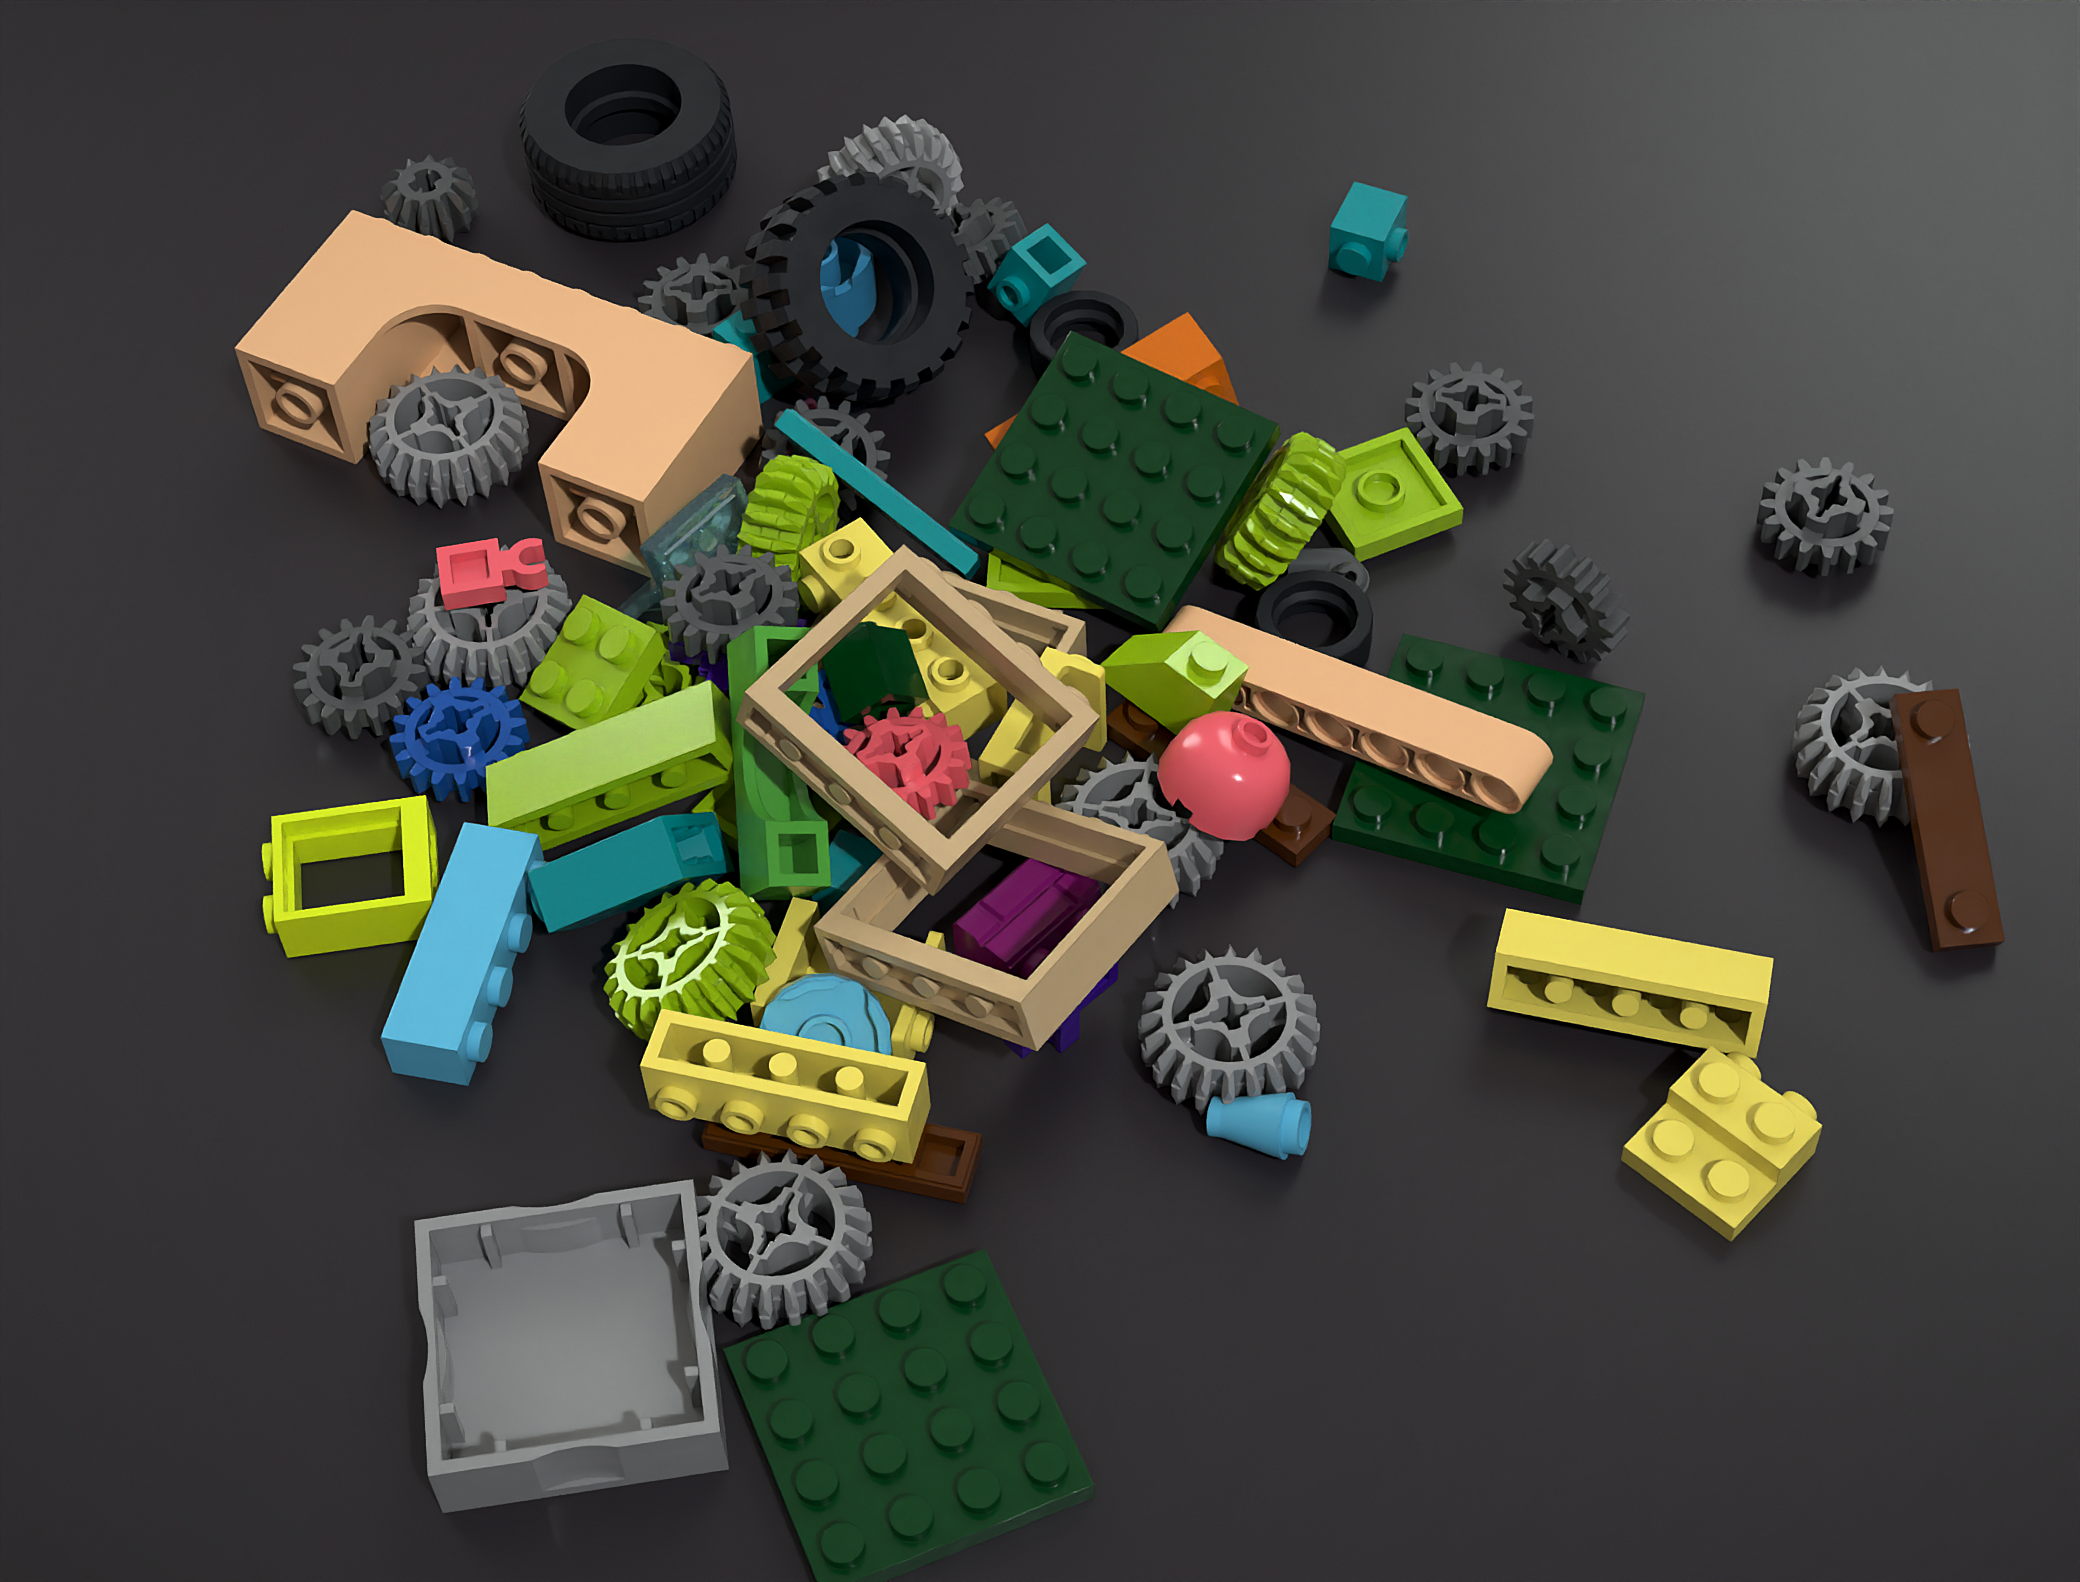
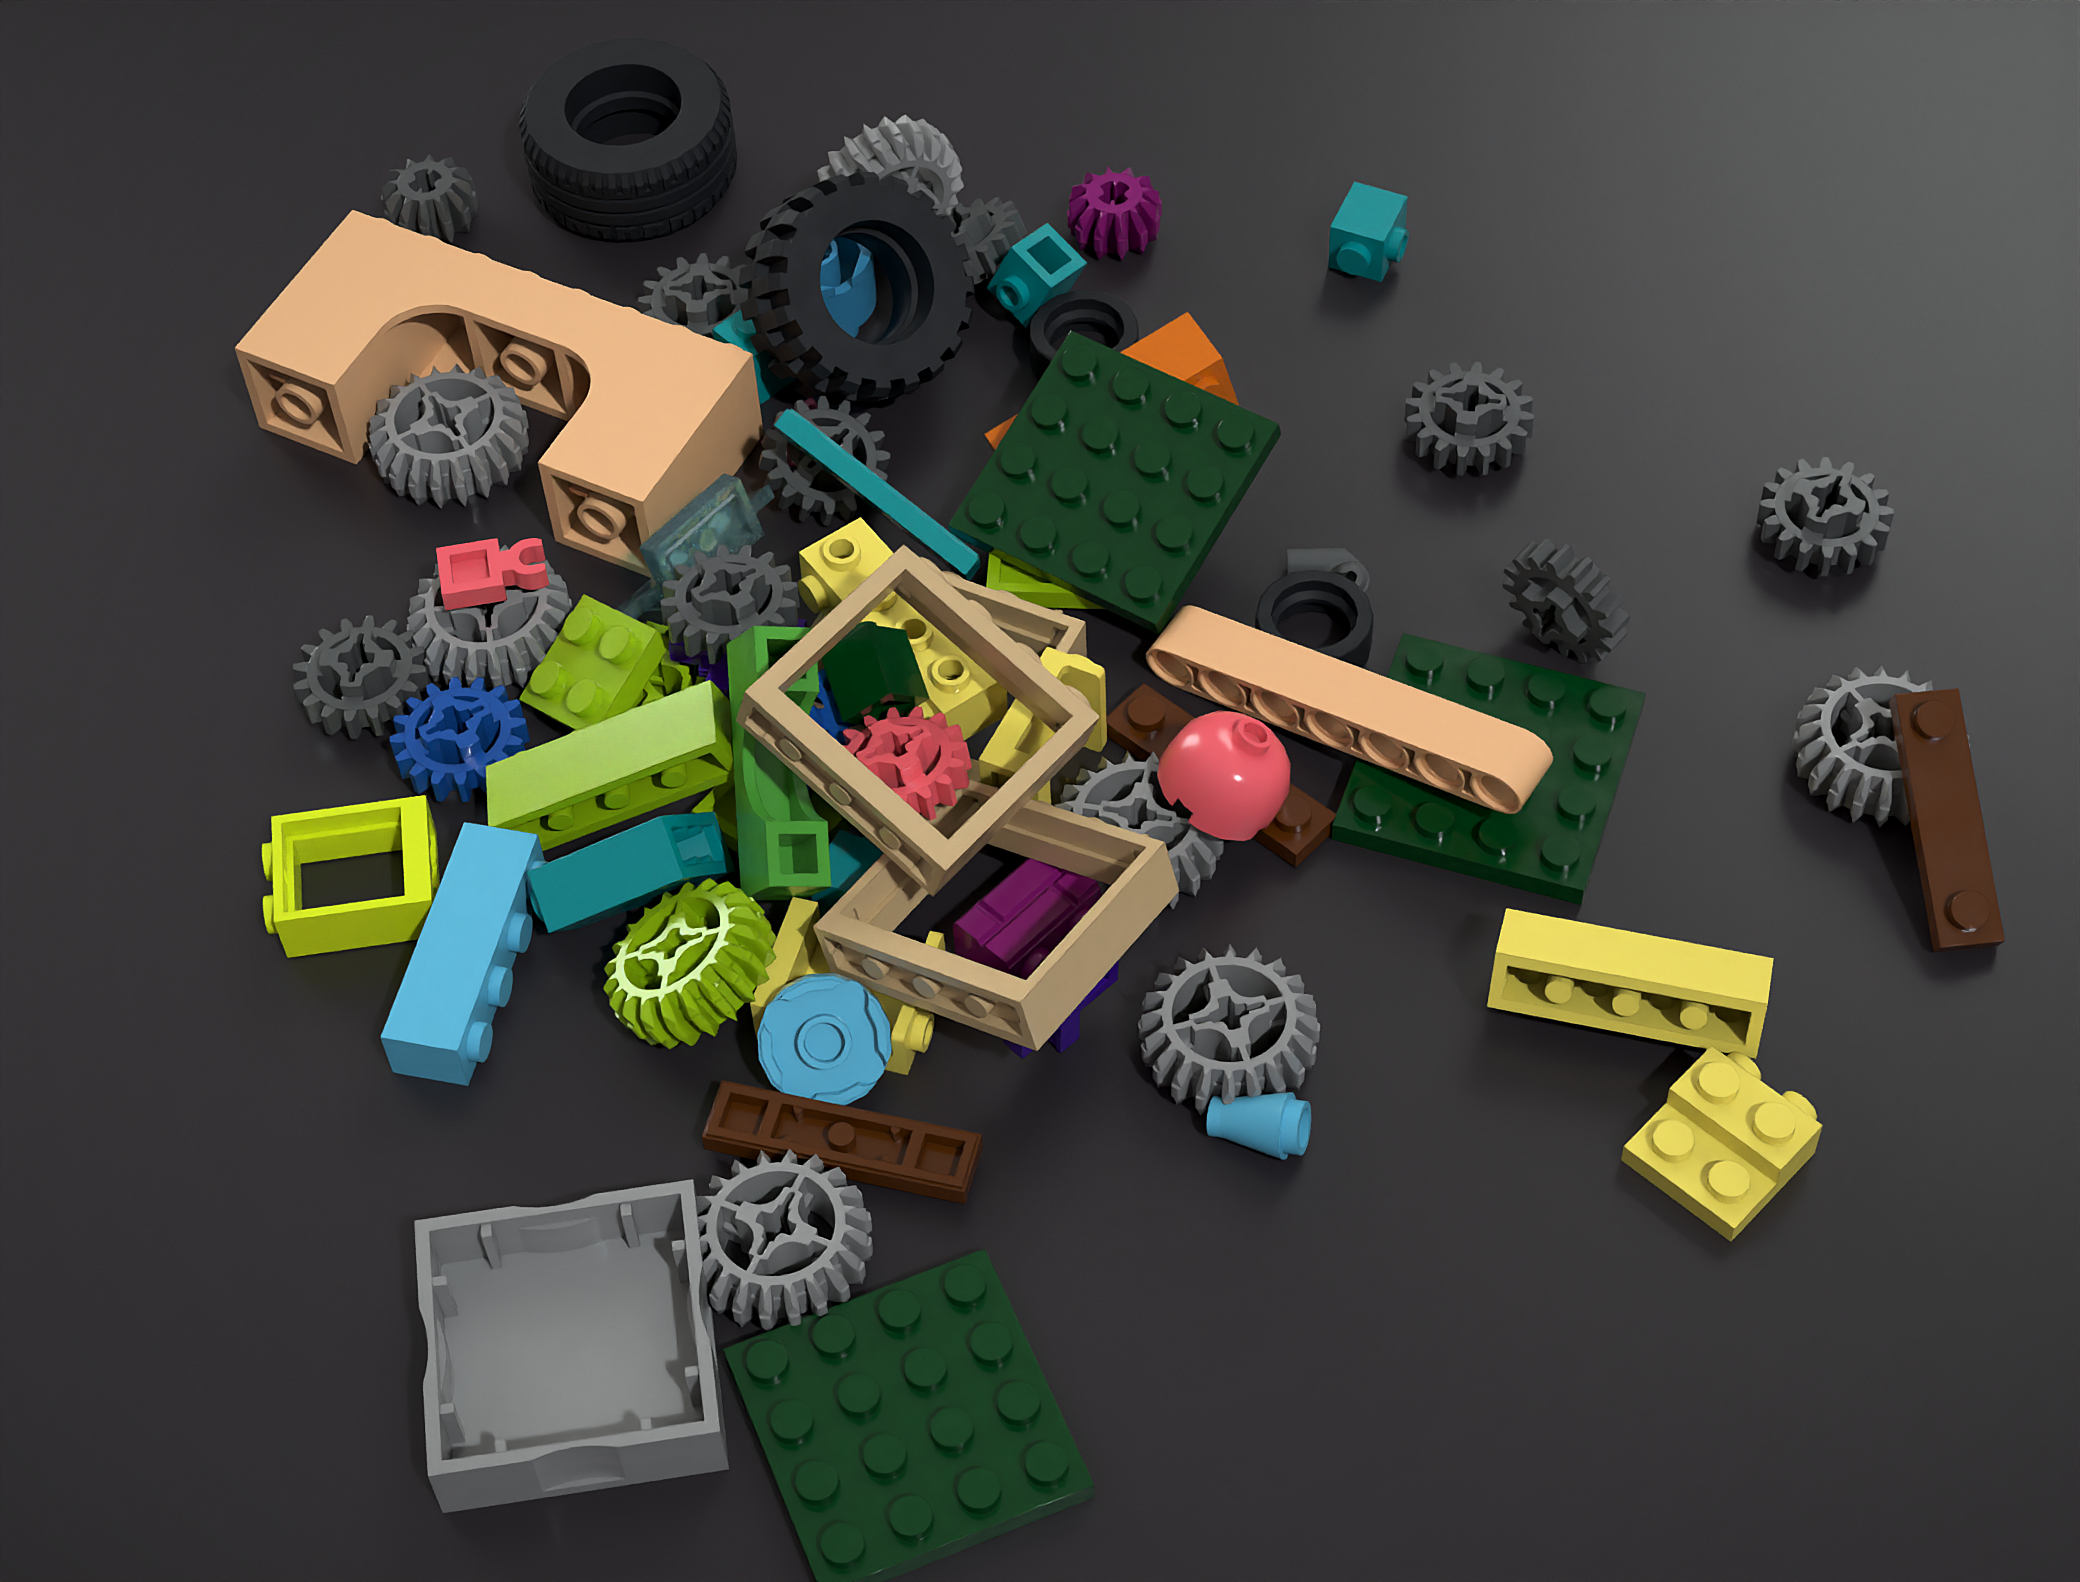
(786, 1086): light yellow brick -> none
(789, 511): lime gear -> none
(1114, 213): none -> magenta gear
(1175, 676): lime slope -> none
(1280, 511): lime gear -> none
(1390, 497): lime plate -> none

